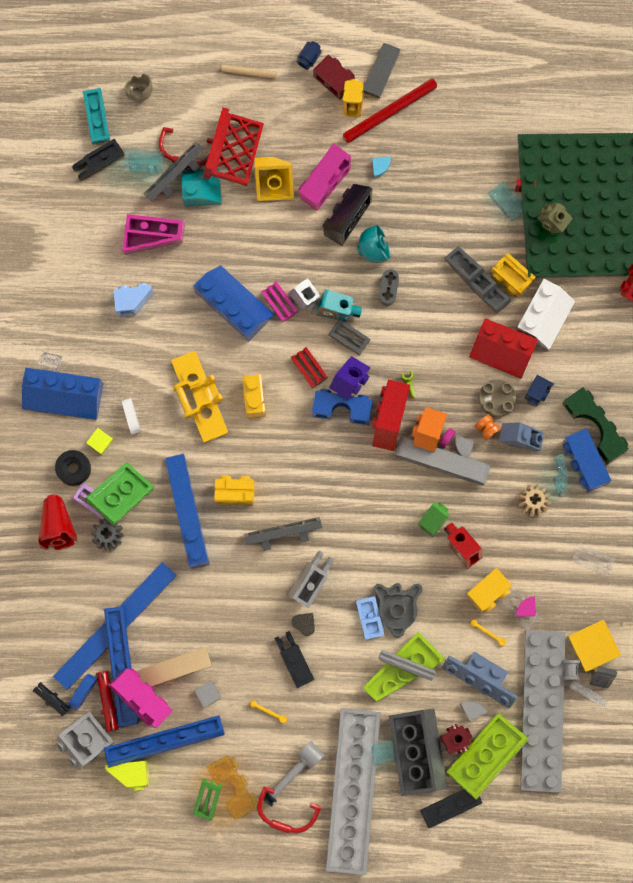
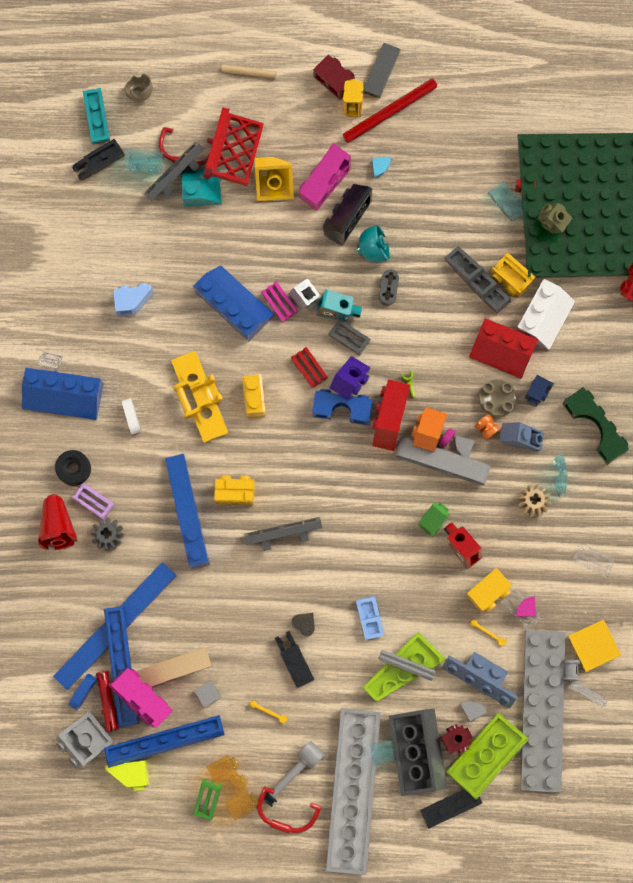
(51, 699): black pin -> none
(99, 441): neon yellow tile -> none
(119, 493): bright green plate -> none
(150, 233): dark pink wedge -> none
(309, 55): dark blue brick -> none
(310, 580): light grey hinge -> none
(397, 607): dark grey tile -> none
(586, 460): blue brick -> none
(602, 677): dark grey slope -> none

